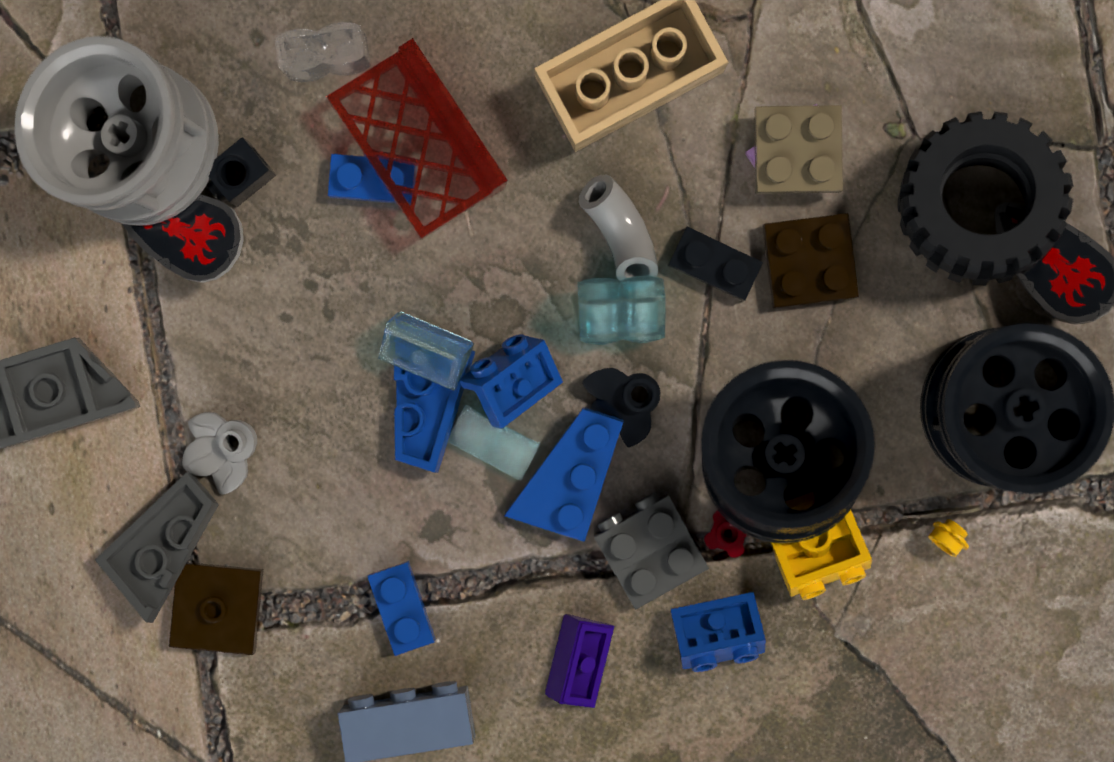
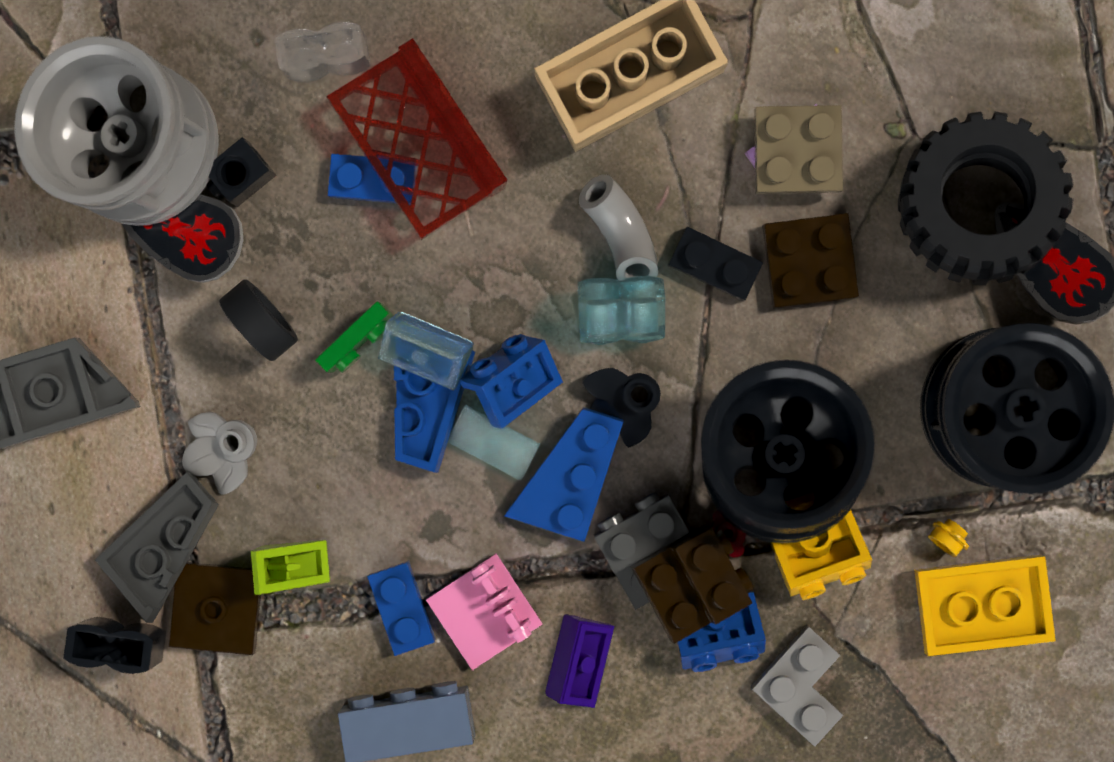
(121, 647): none -> black brick
(258, 320): none -> black tyre
(289, 566): none -> lime slope
(343, 351): none -> green plate
(484, 612): none -> bright pink hinge
(693, 582): none -> dark brown plate
(789, 683): none -> light grey plate
(985, 605): none -> yellow plate

